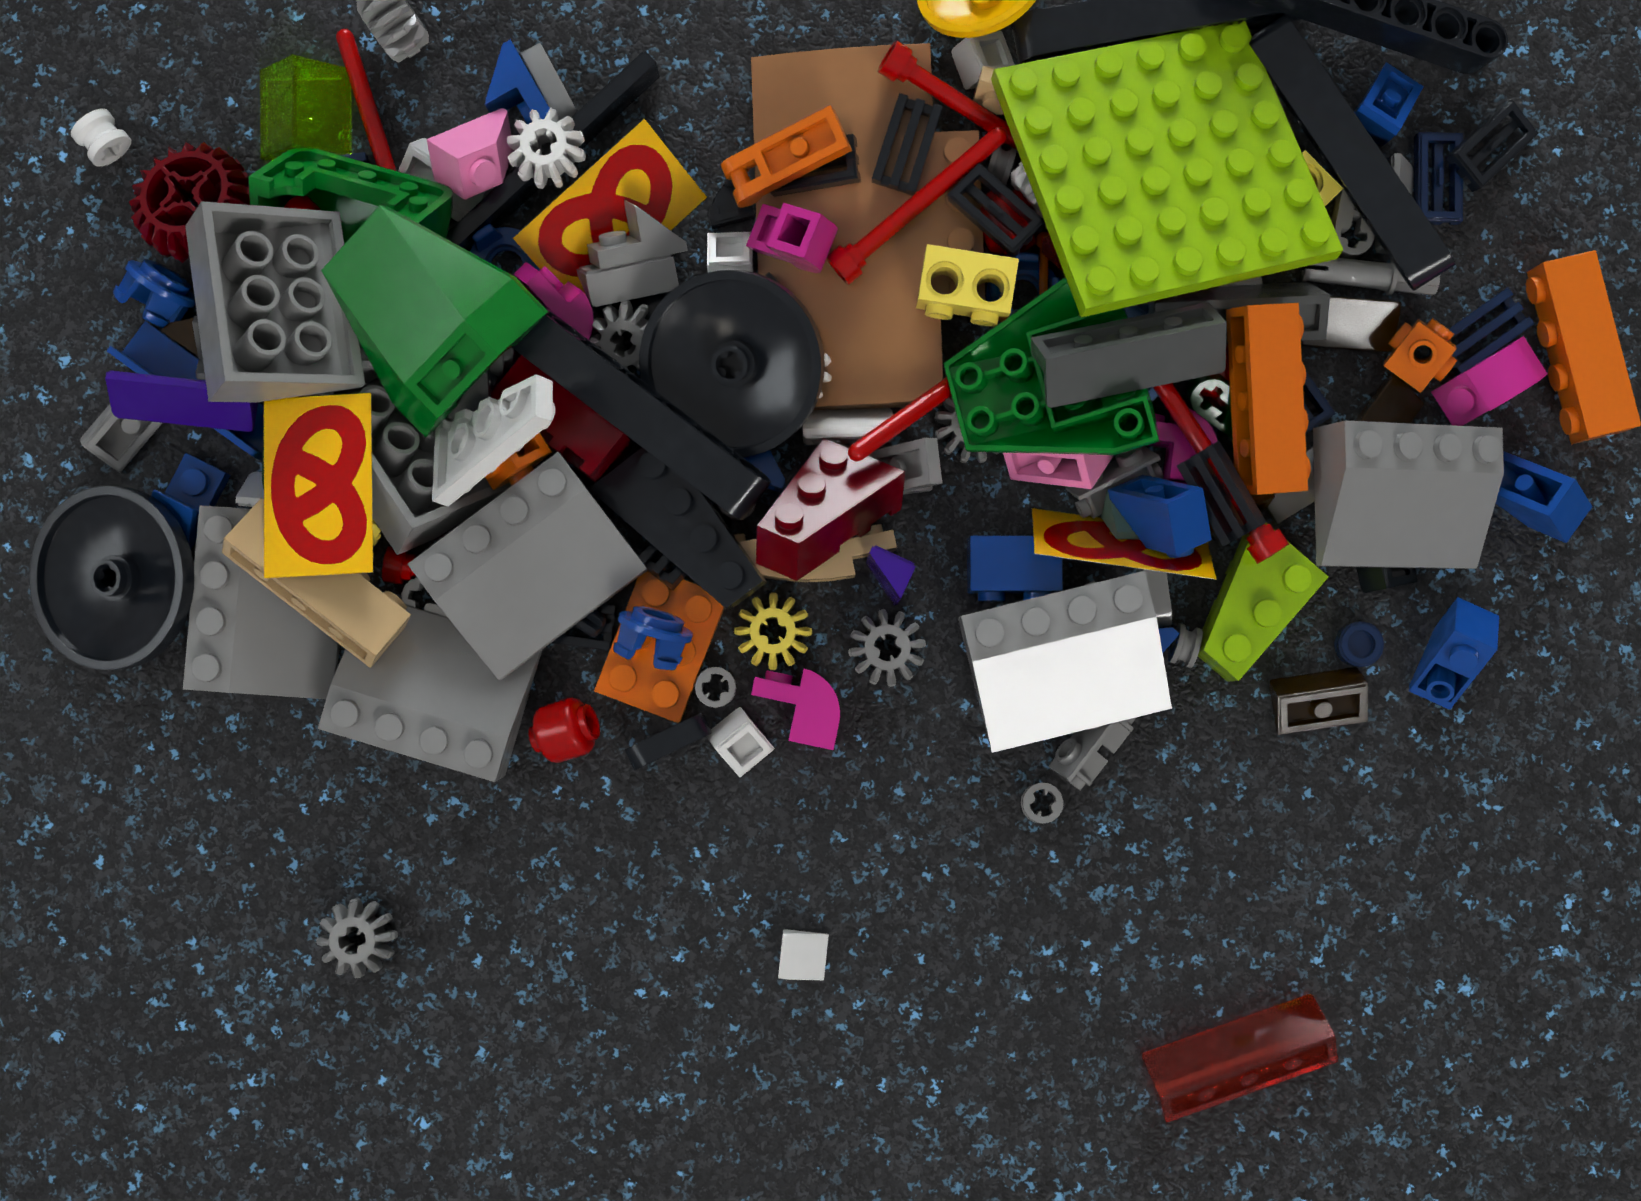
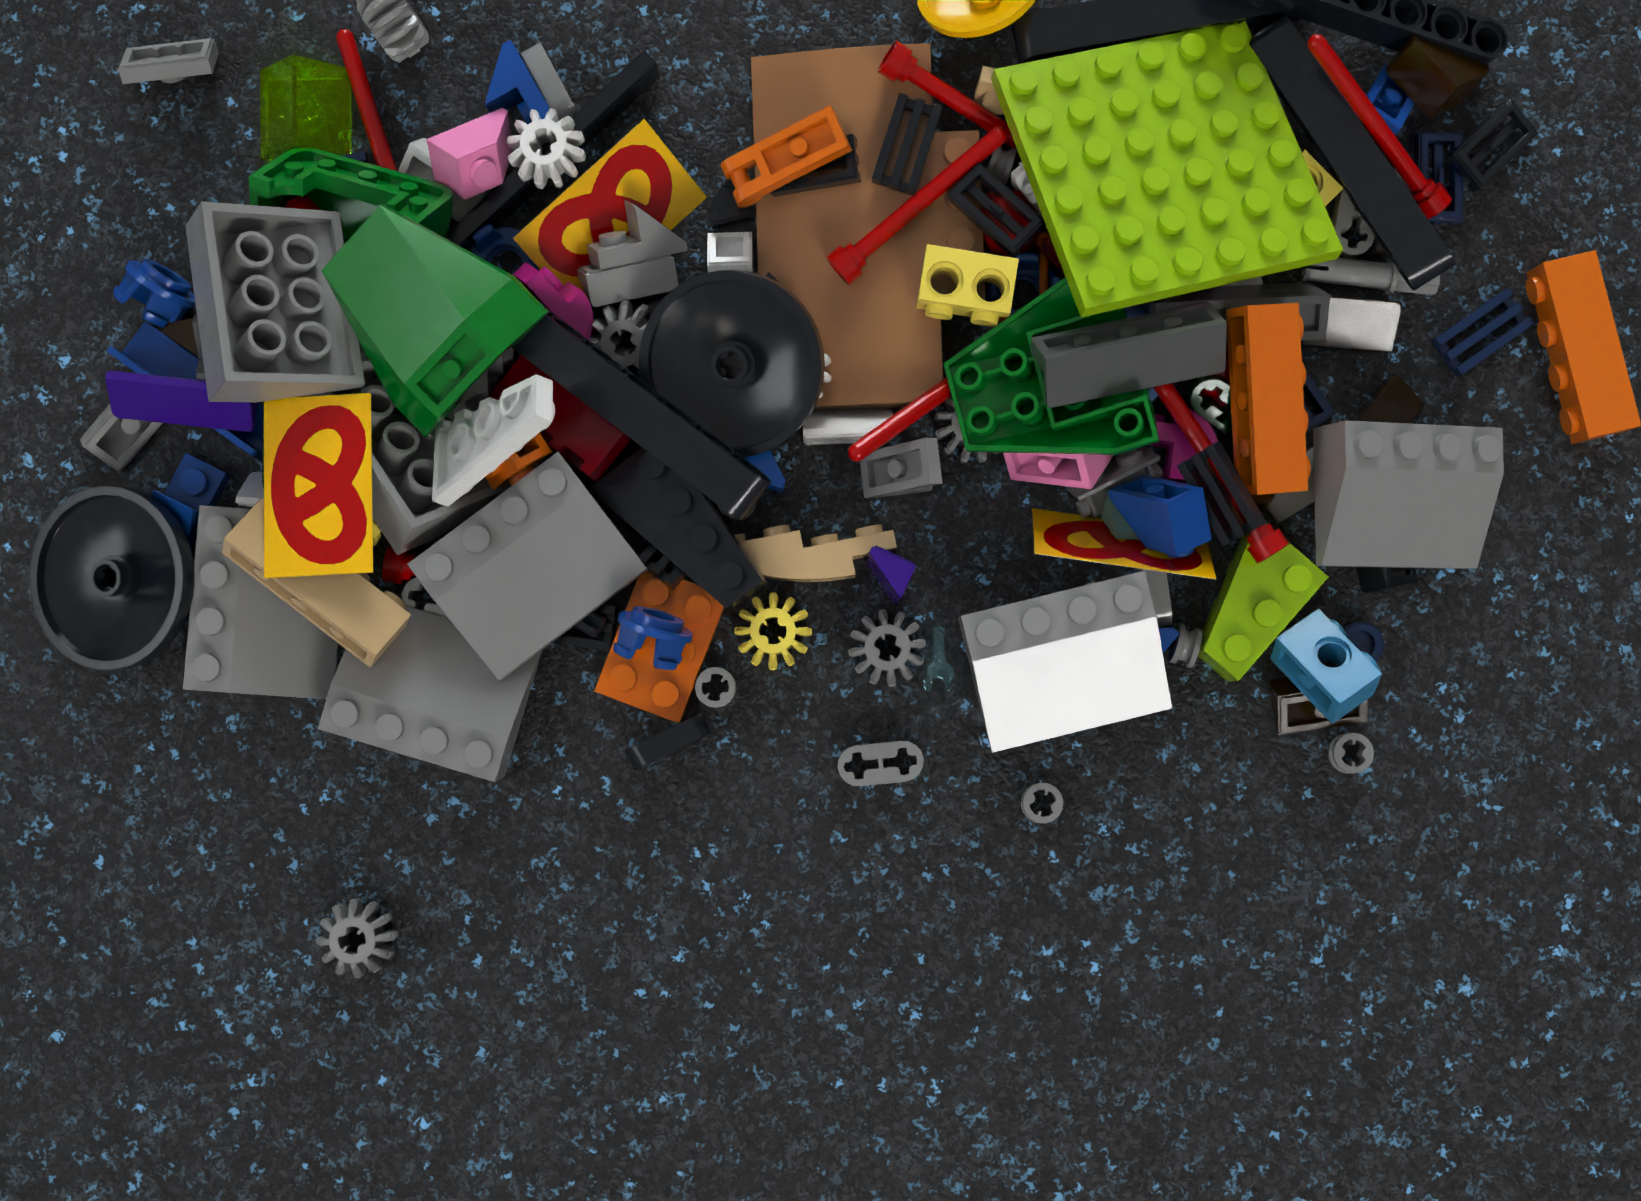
(100, 137): white wheel -> none
(162, 198): dark red gear -> none
(168, 61): none -> light grey plate
(564, 730): red head -> none
(739, 742): white slope -> none
(793, 236): dark pink brick -> none
(803, 955): white slope -> none
(816, 707): dark pink brick -> none
(825, 508): dark red wedge -> none
(882, 774): none -> light grey beam
(939, 666): none -> clear light blue hand
(980, 51): white slope -> none
(1010, 566): blue brick -> none
(1078, 756): light grey hinge -> none
(1240, 1057): clear red panel -> none
(1329, 689): none -> dark azure brick
(1364, 754): none -> light grey bush
(1420, 371): orange brick -> none
(1429, 196): none -> red piece
(1435, 75): none -> dark brown slope
(1455, 653): blue slope -> none
(1490, 383): dark pink brick -> none
(1542, 498): blue slope -> none

